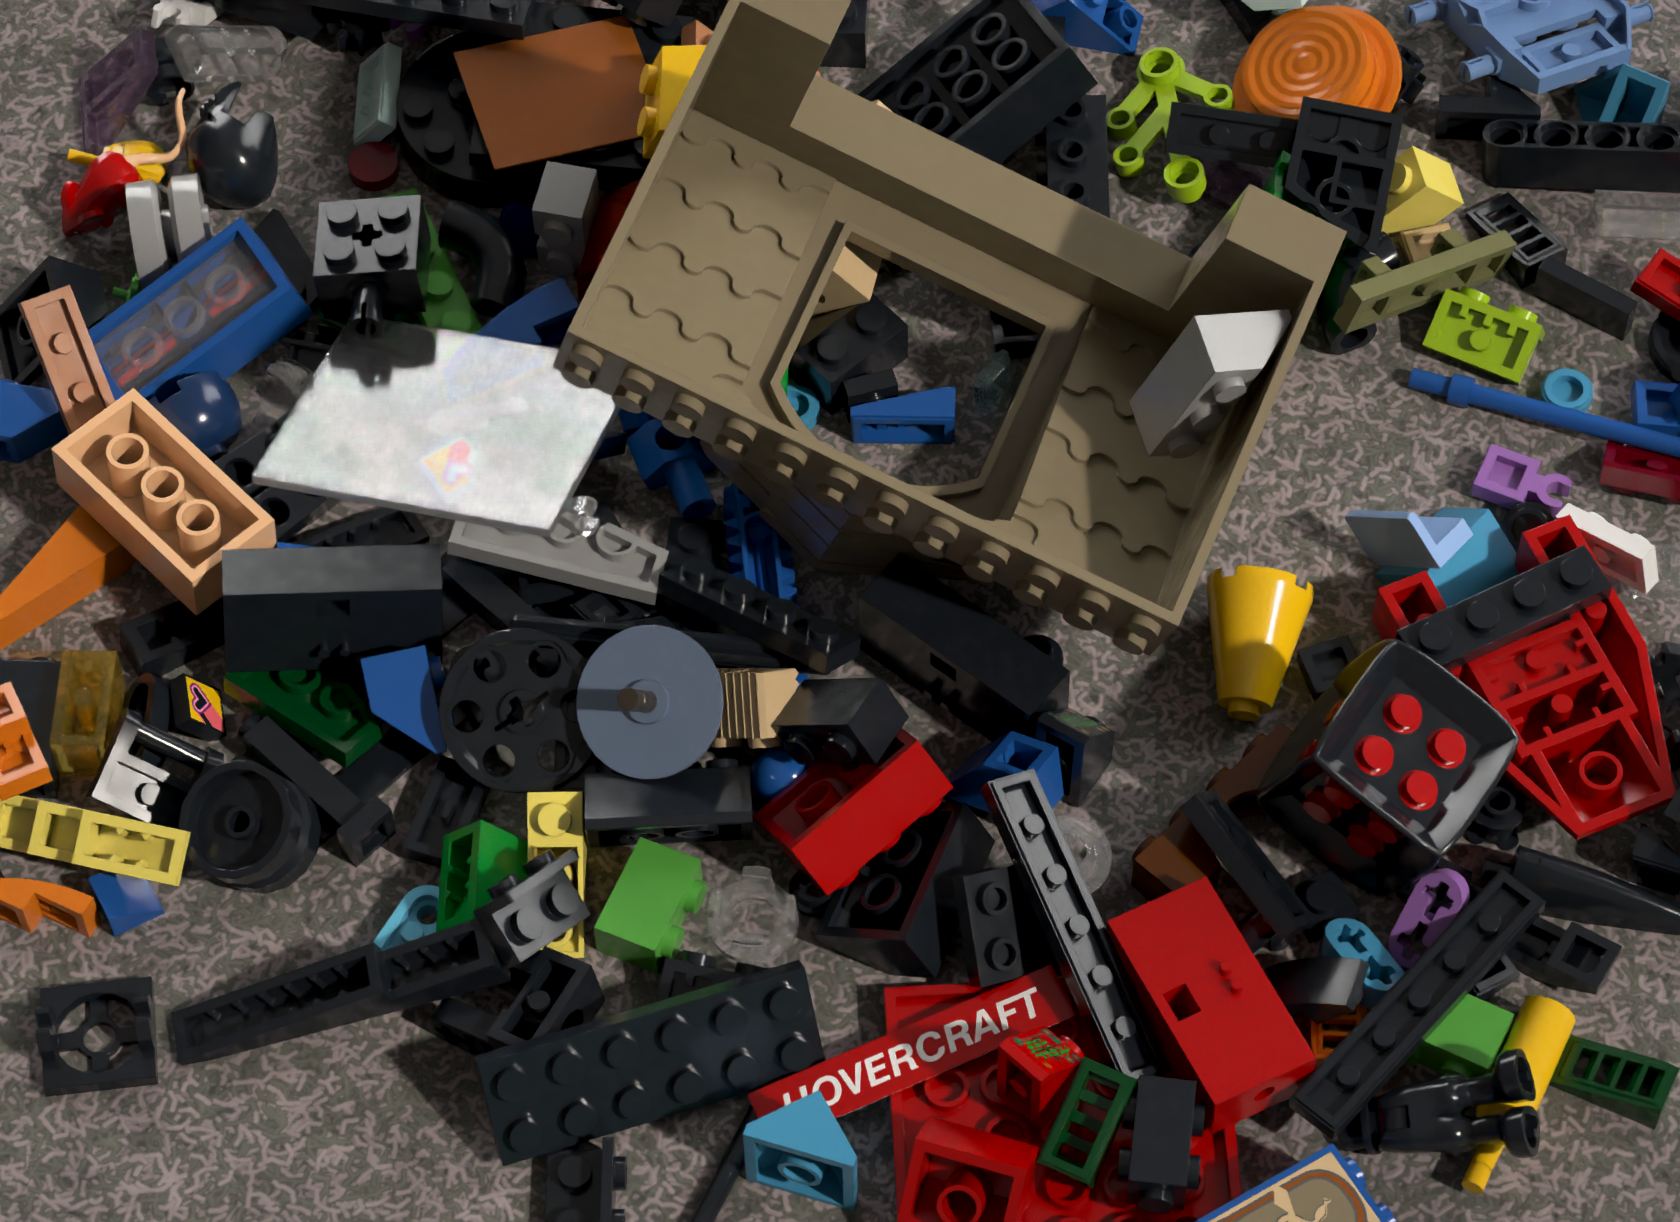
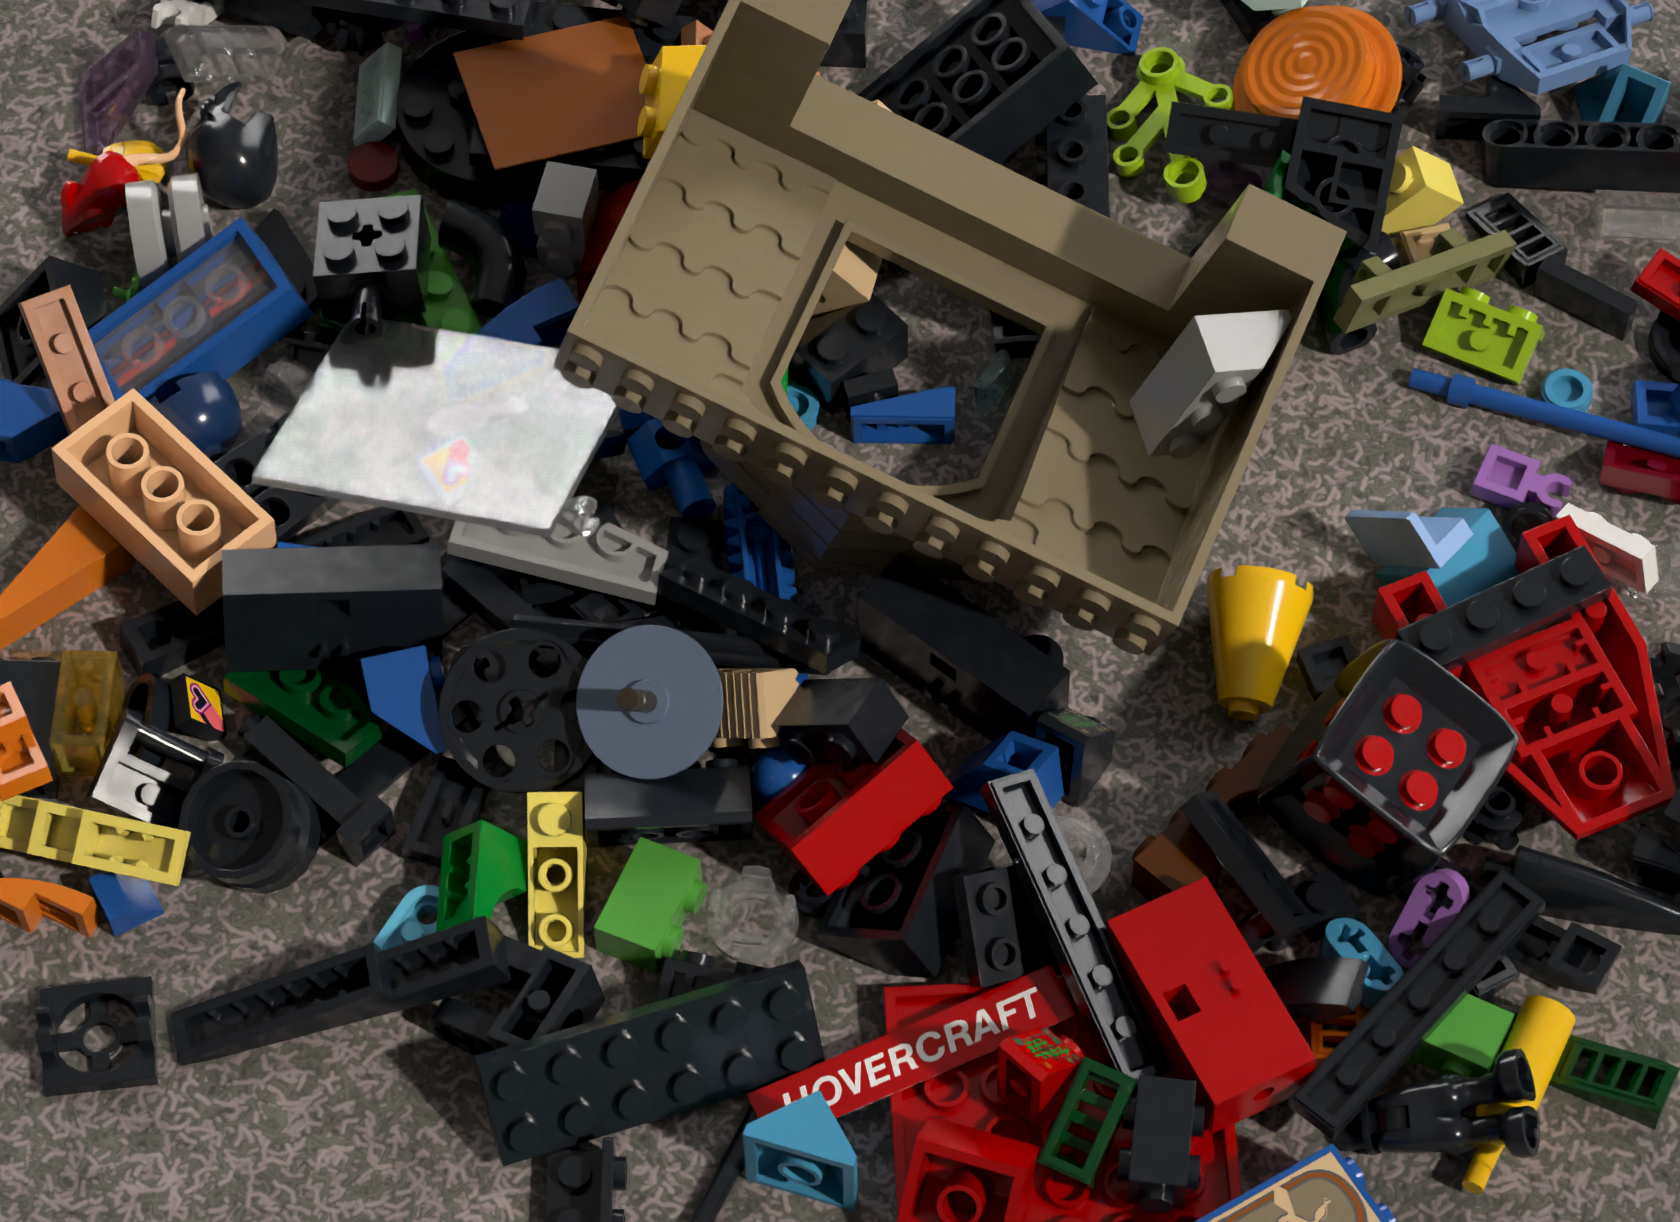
(531, 910): black bracket -> none

